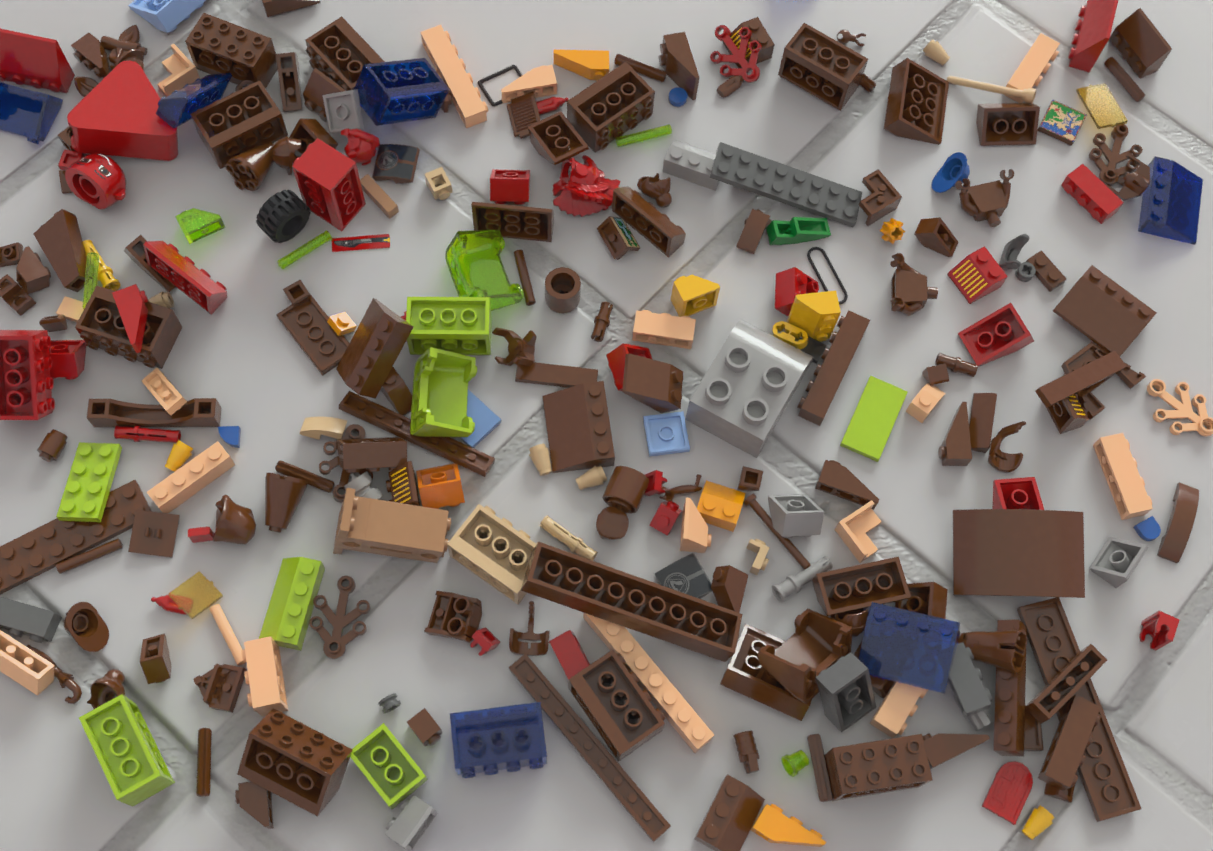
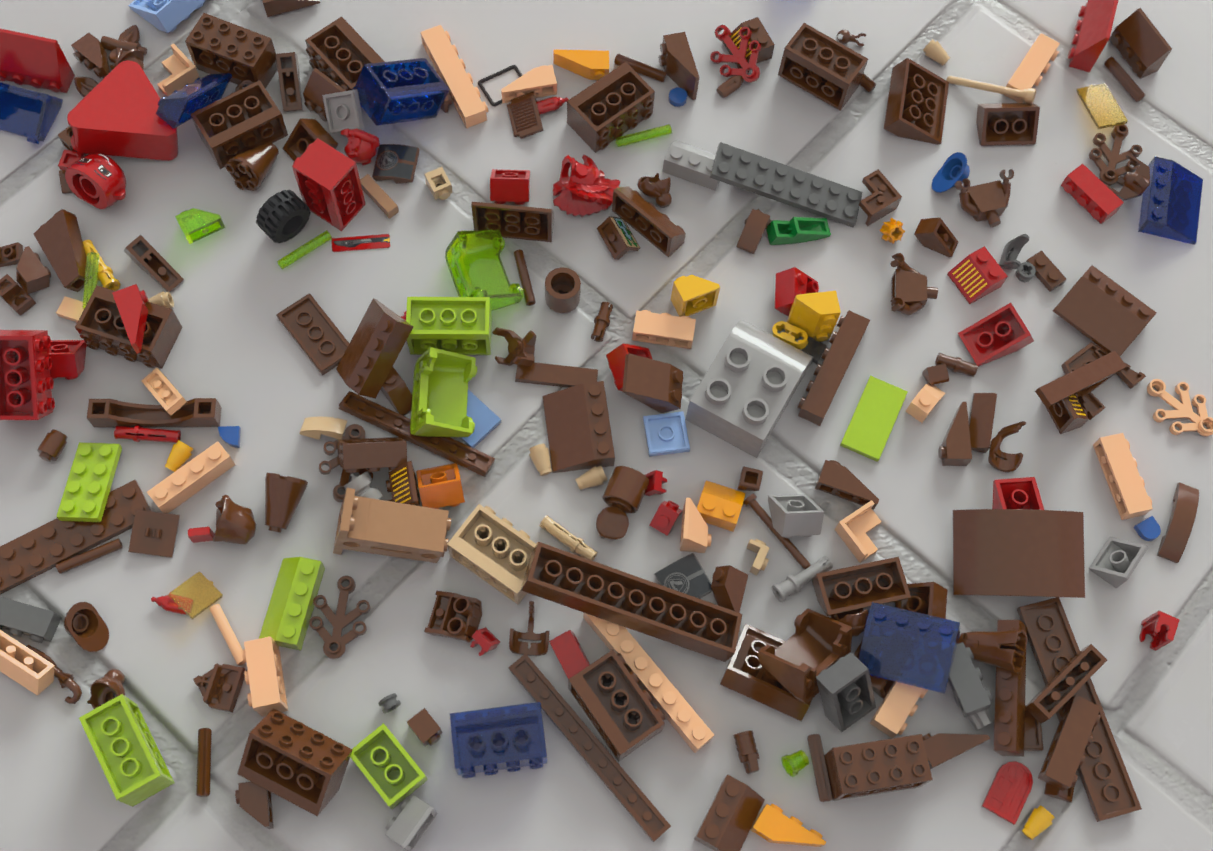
(54, 323): reddish brown slope -> none
(155, 659): reddish brown slope -> none
(184, 275): red slope -> none
(284, 151): reddish brown piece -> none
(296, 292): reddish brown slope -> none
(312, 479): reddish brown axle -> none
(341, 323): light orange plate -> none
(556, 138): reddish brown slope -> none
(669, 493): reddish brown piece -> none
(832, 268): black piece -> none
(1062, 122): tile -> none

